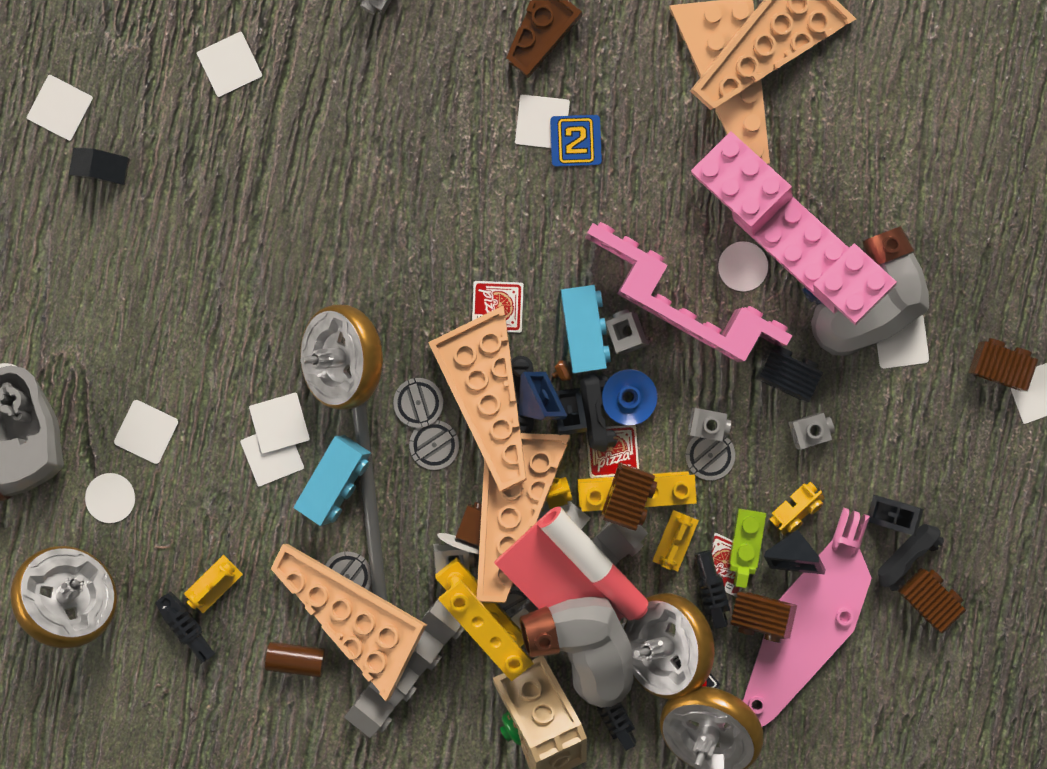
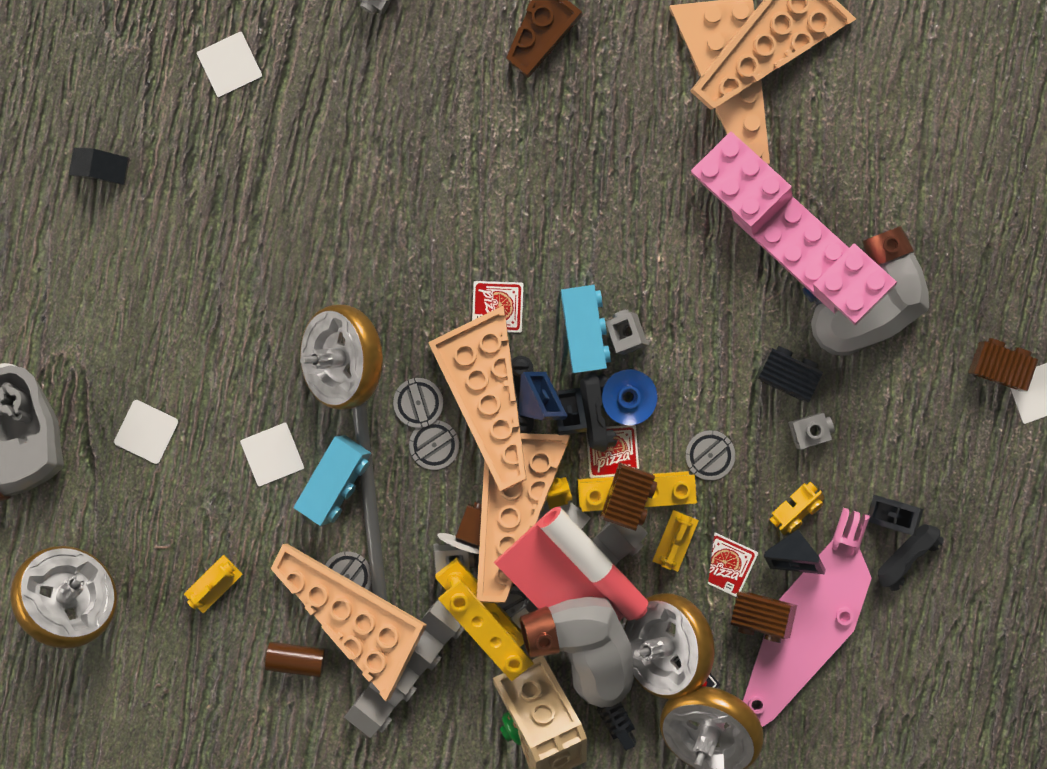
(59, 107): white sticker -> none
(110, 498): white sticker -> none
(184, 626): black hinge -> none
(279, 423): white sticker -> none
(535, 117): white sticker -> none
(562, 371): dark orange rock -> none
(575, 140): sticker -> none
(647, 269): bright pink bracket -> none
(698, 422): light grey brick -> none
(712, 589): black hinge -> none
(743, 266): white sticker -> none
(746, 544): lime hinge -> none
(905, 347): white sticker -> none
(932, 599): reddish brown brick -> none

